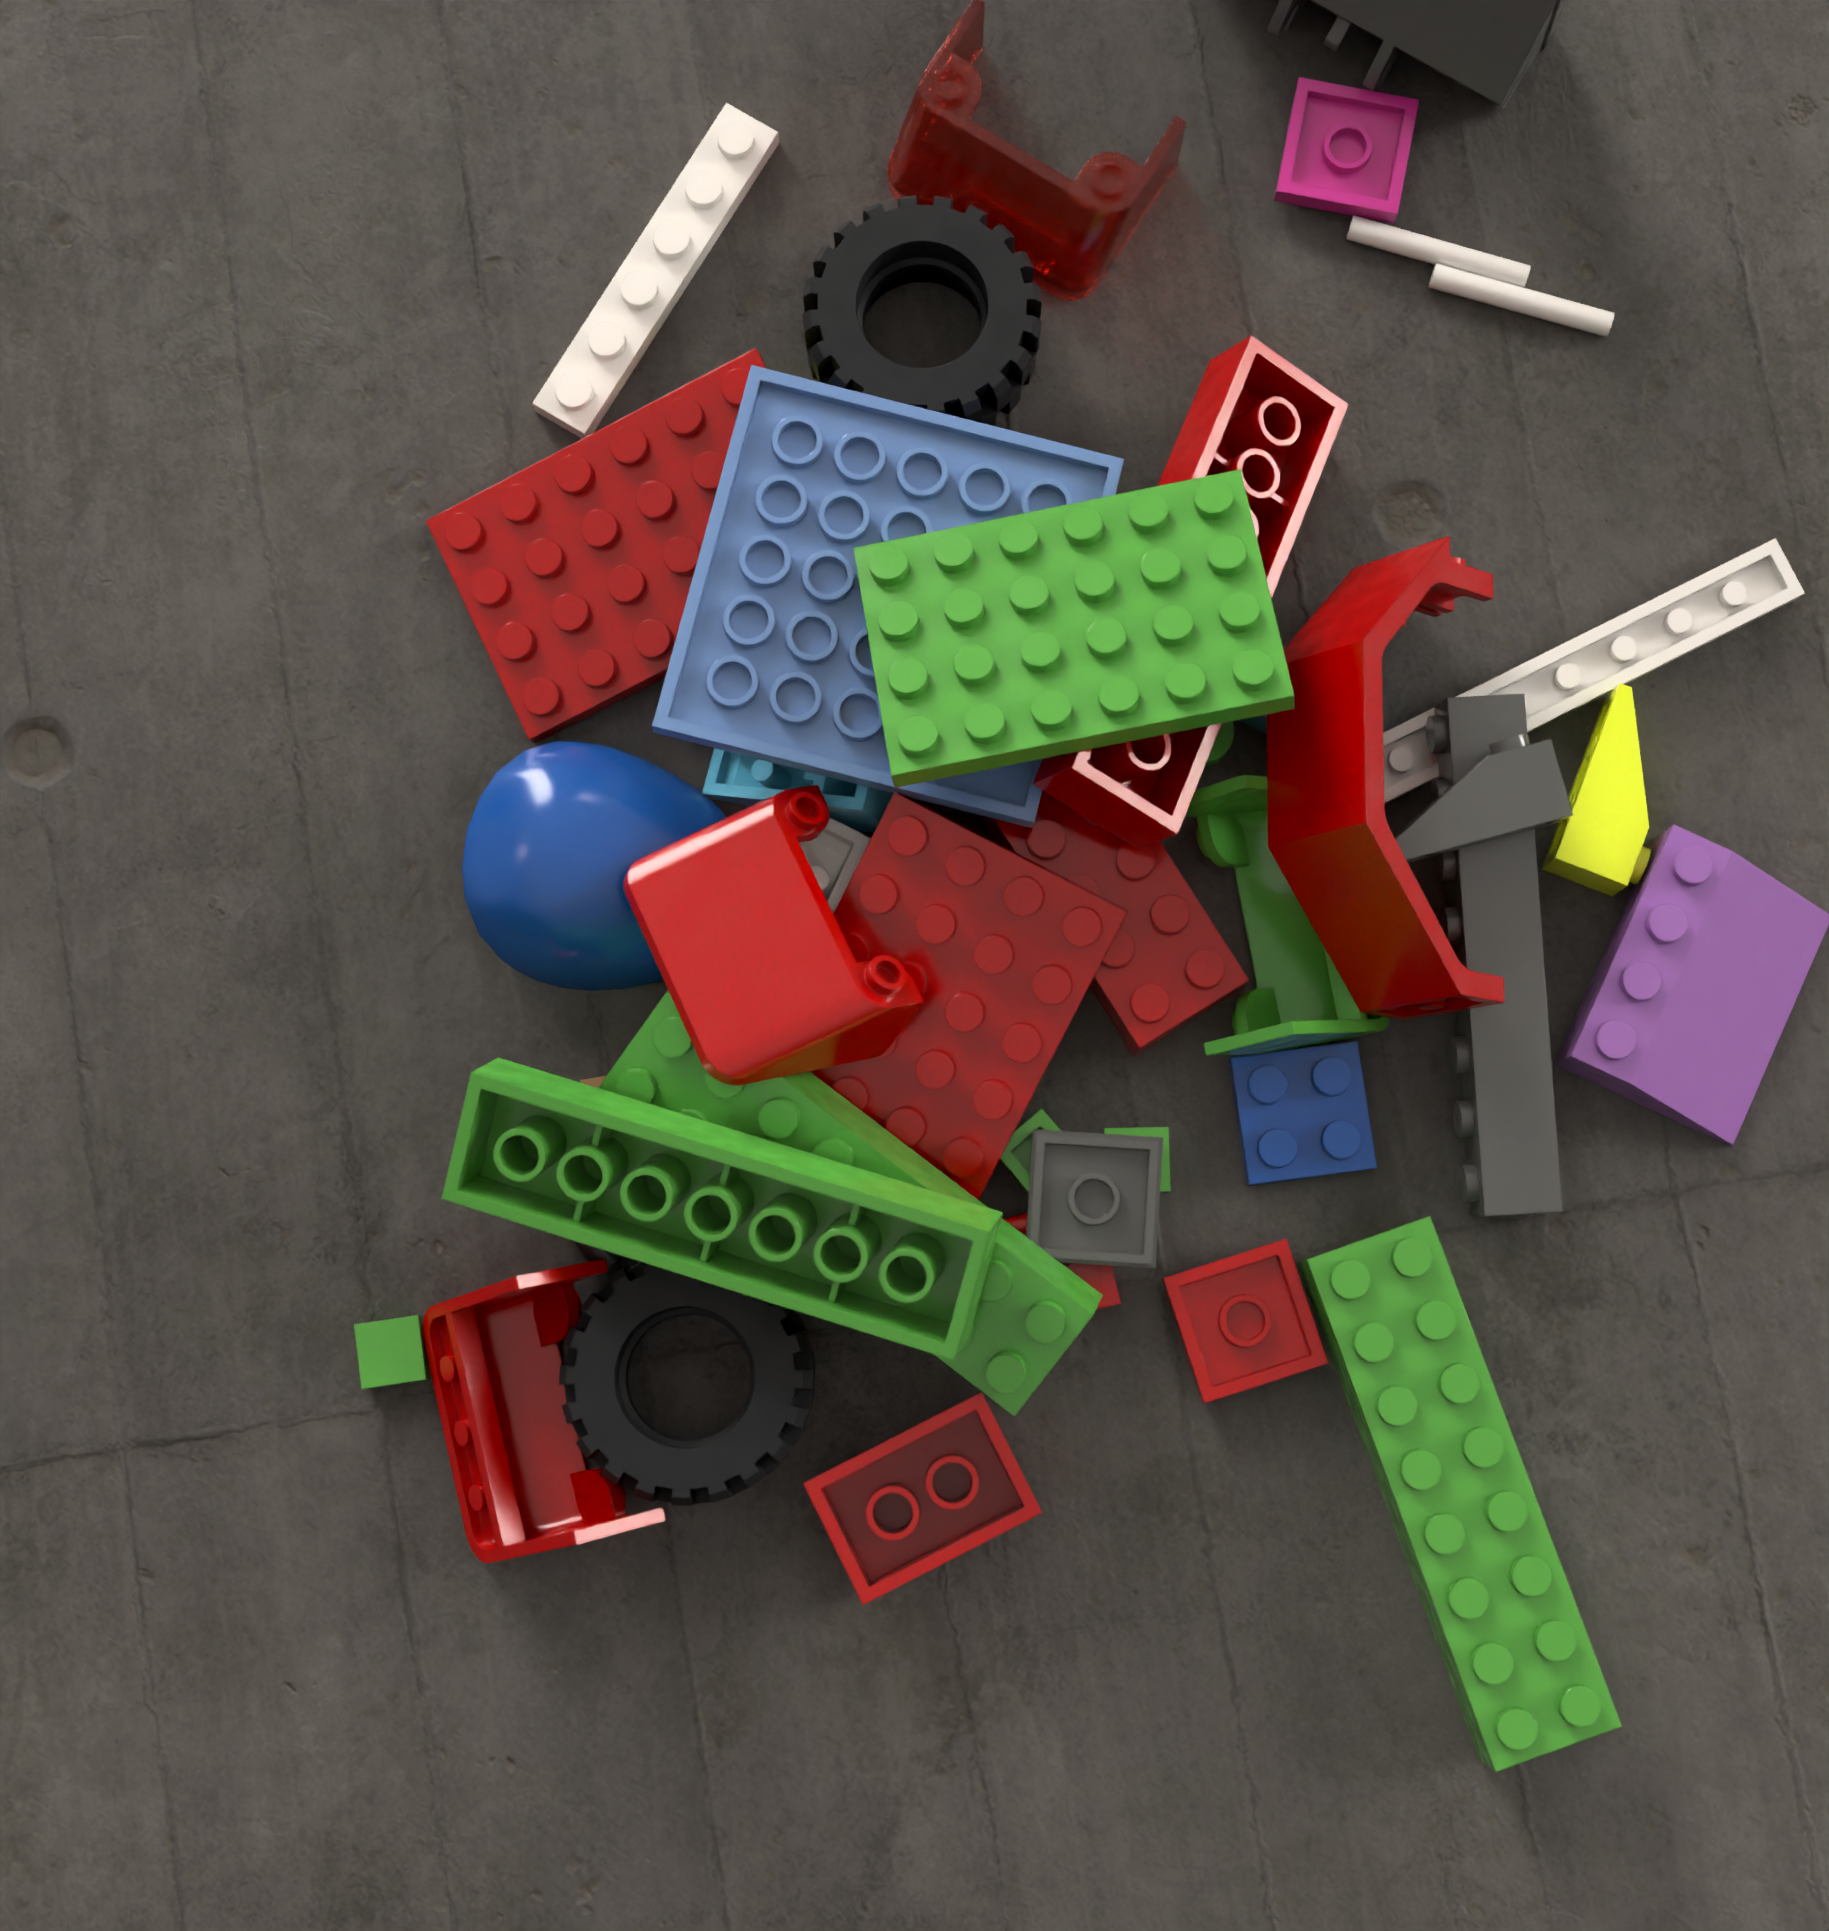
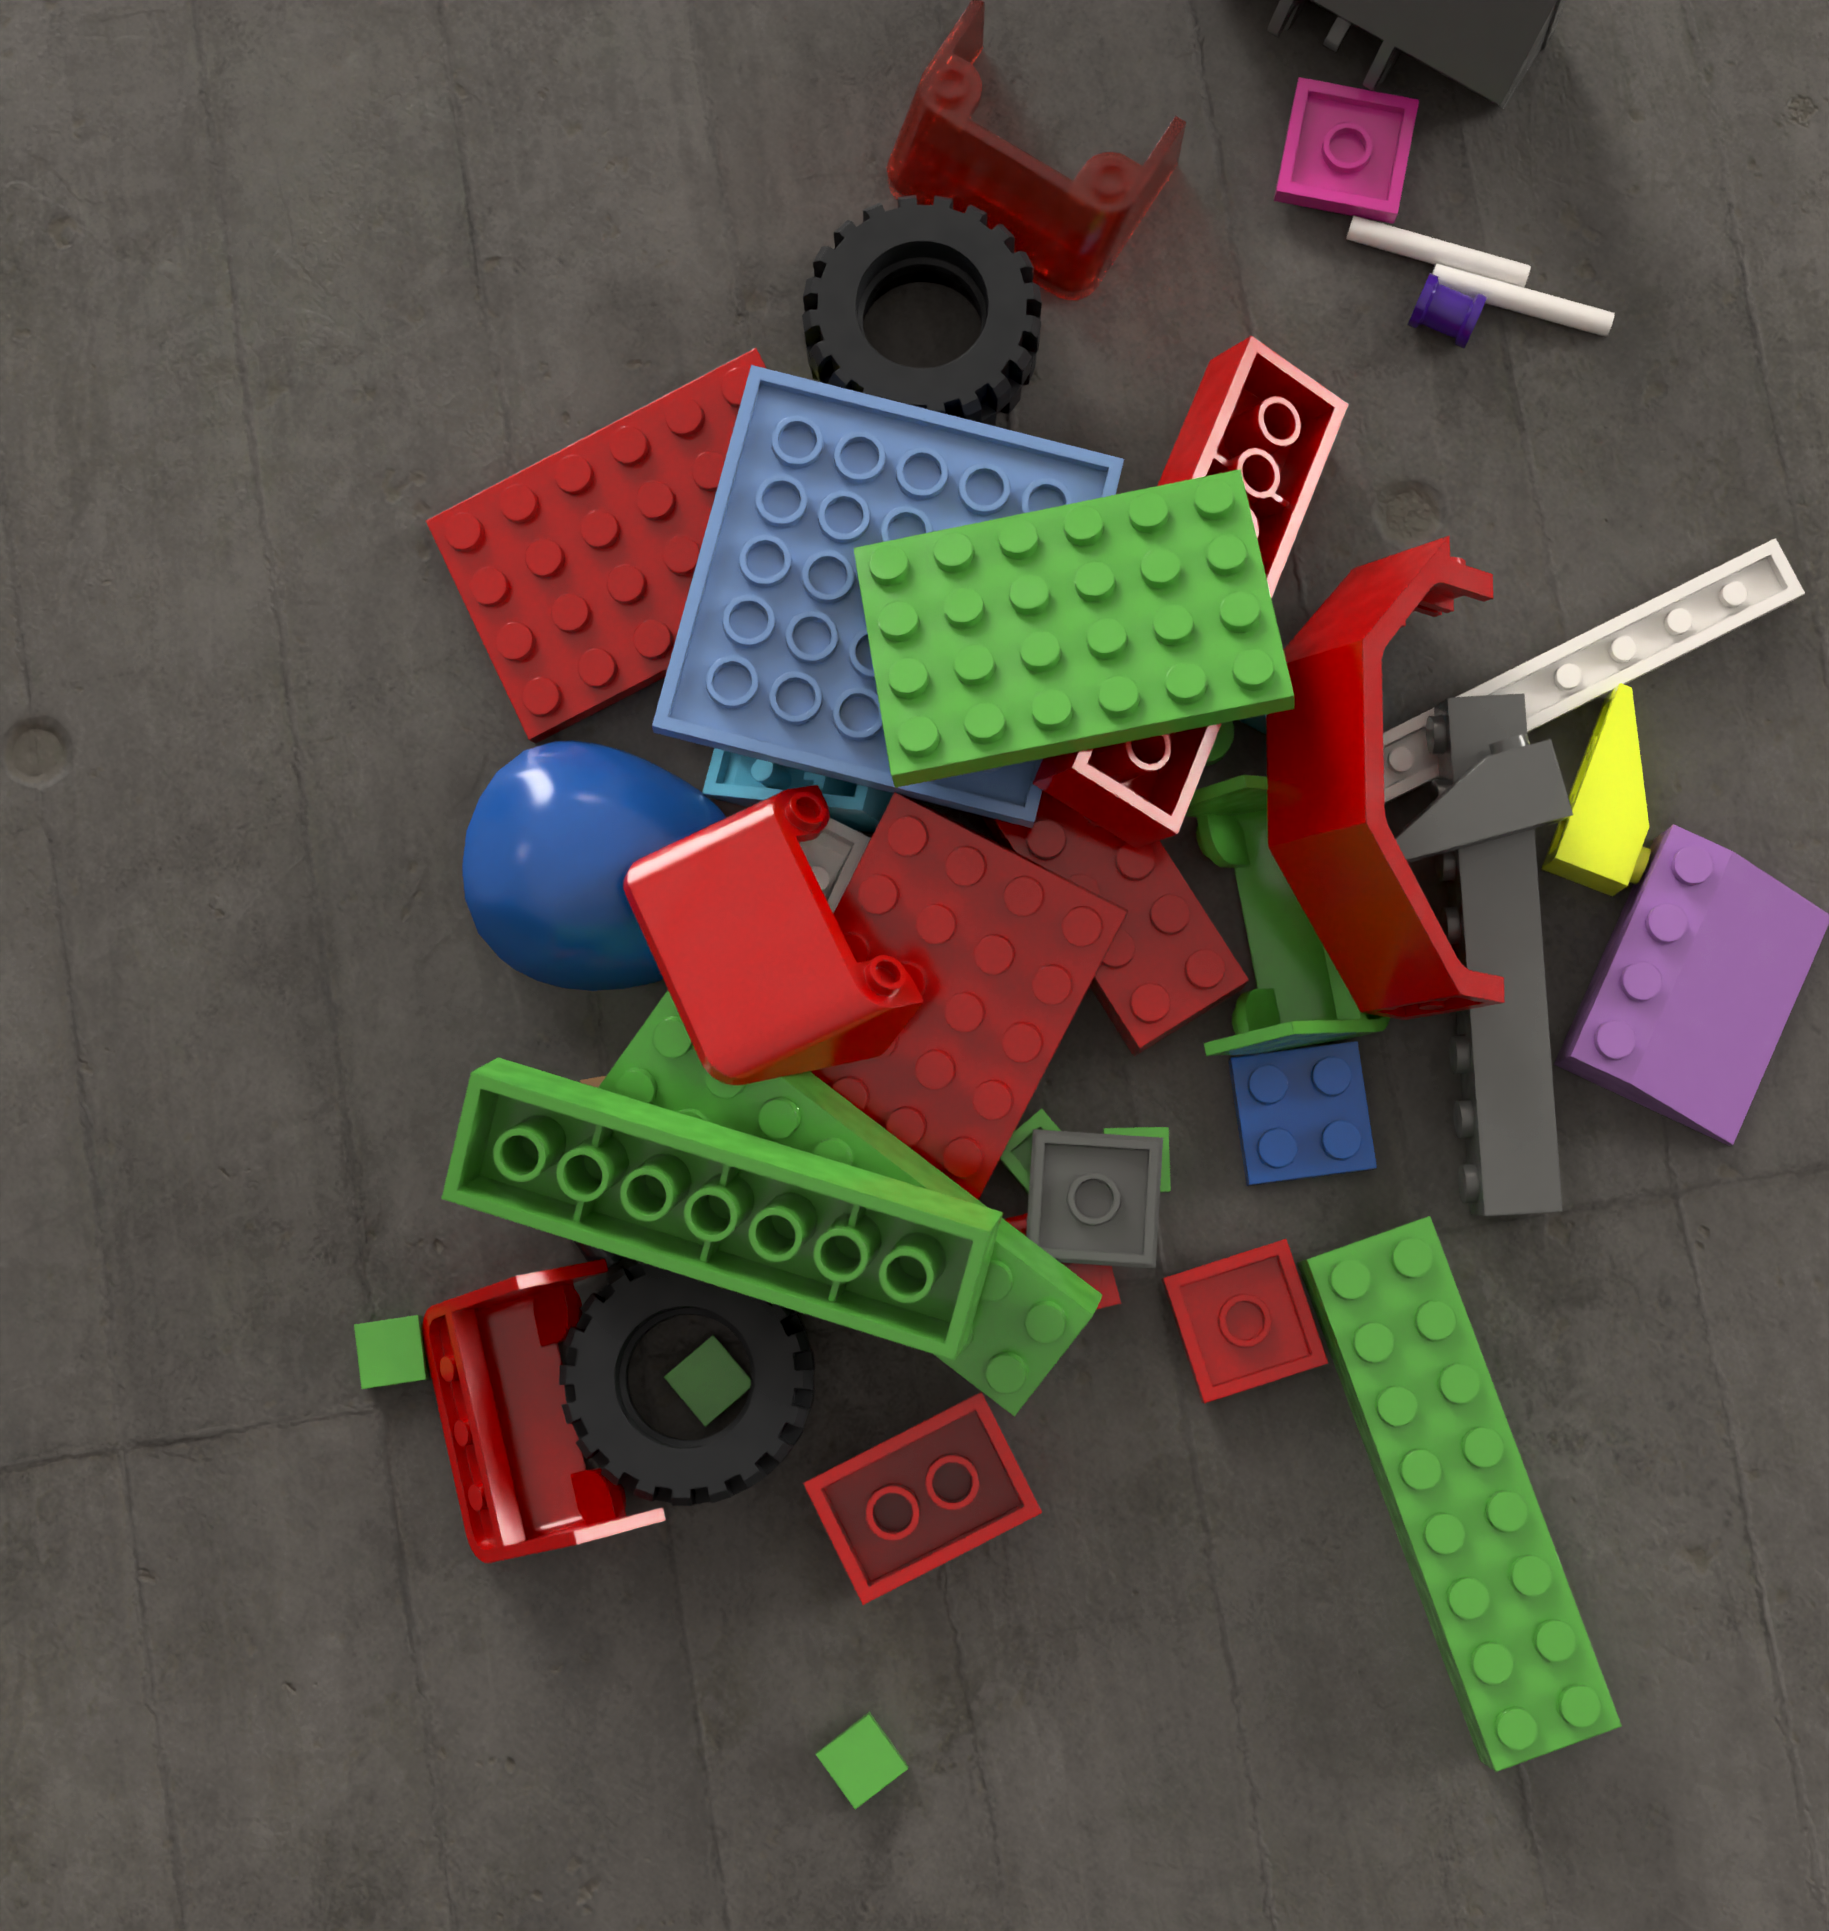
(656, 272): white plate -> none
(709, 1380): none -> bright green tile
(862, 1760): none -> bright green tile
(1447, 310): none -> dark purple bush

